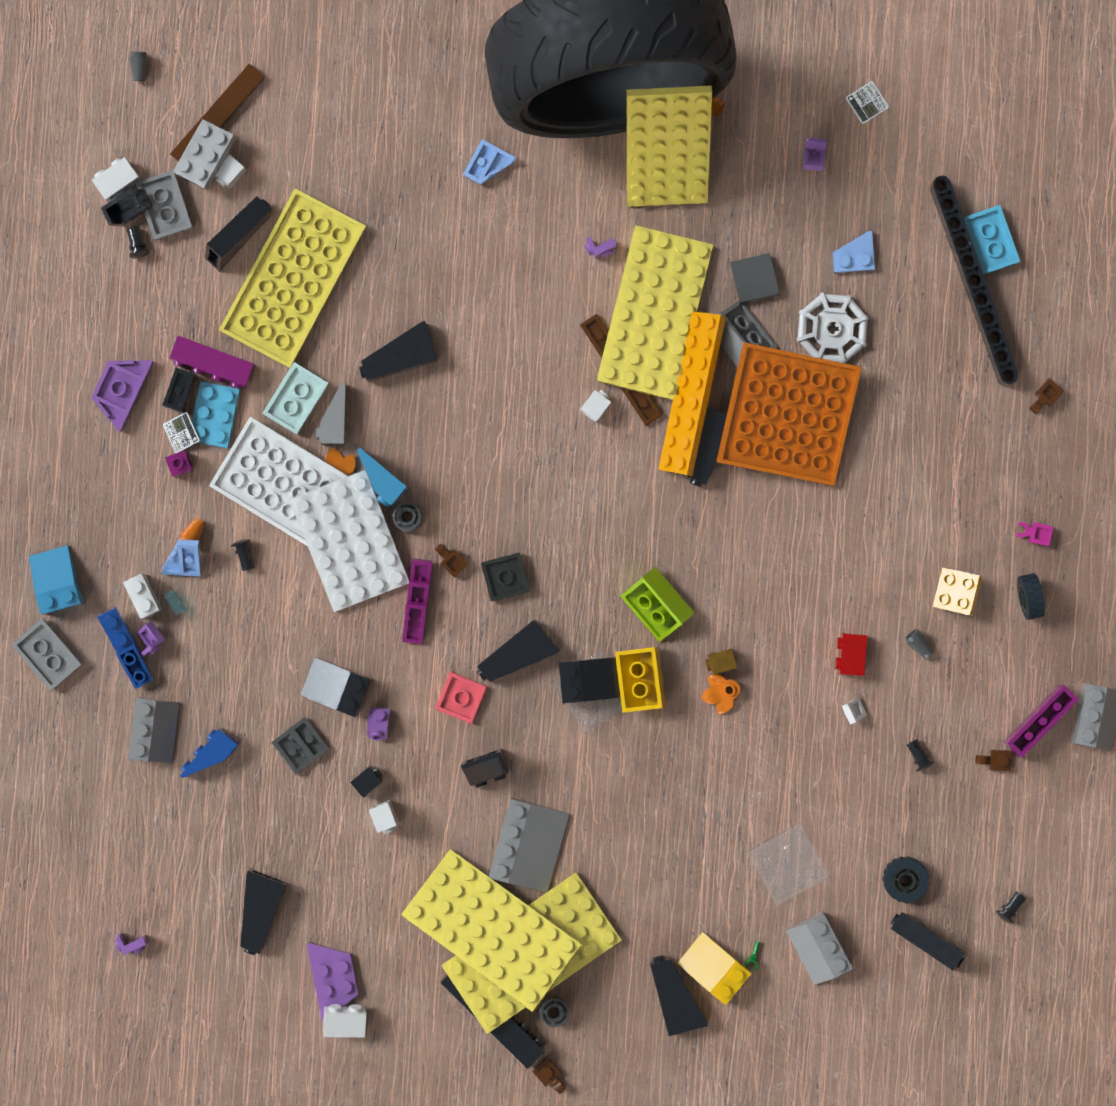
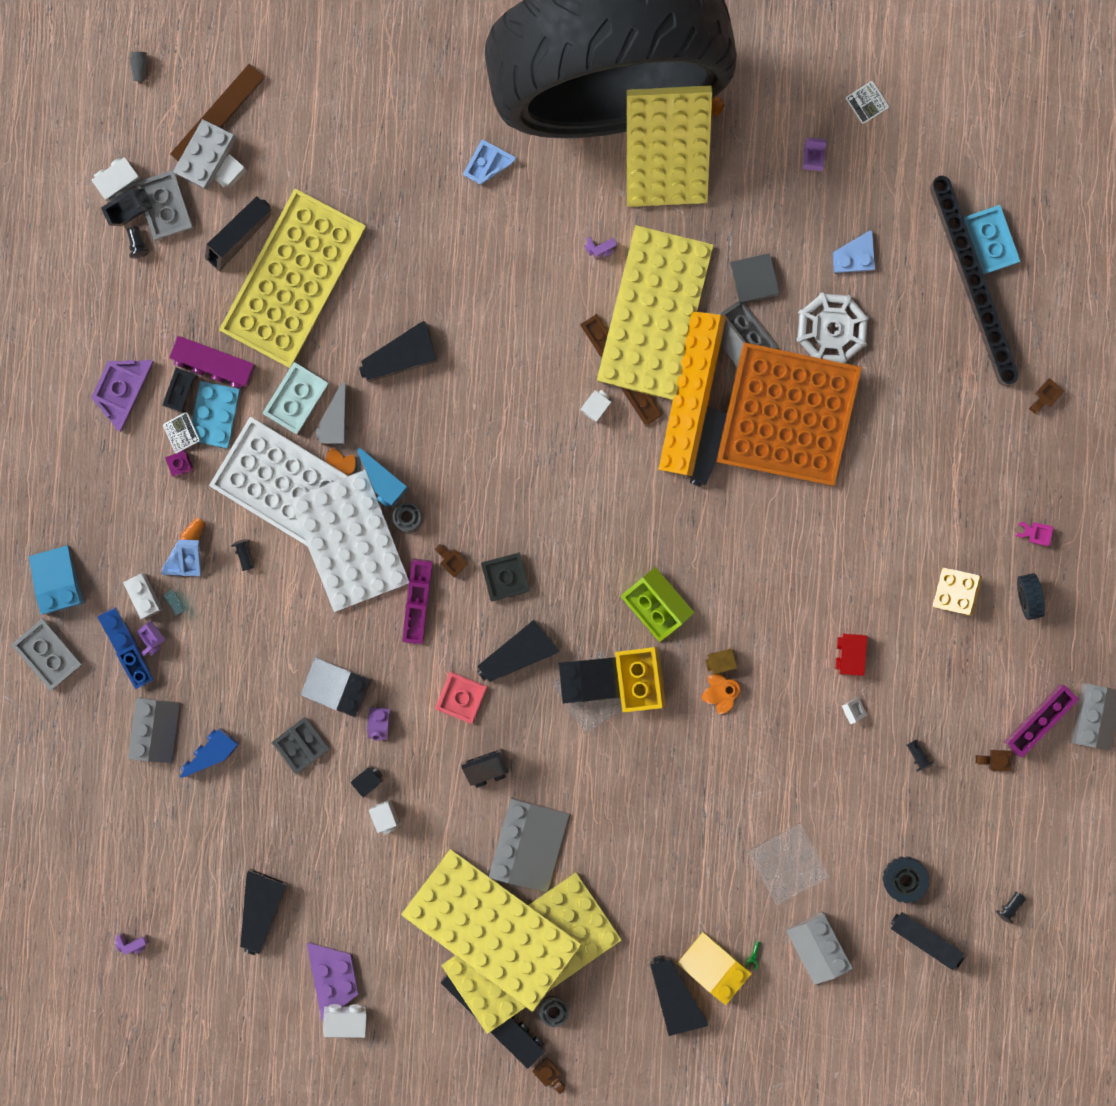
(919, 643): dark grey cone -> none

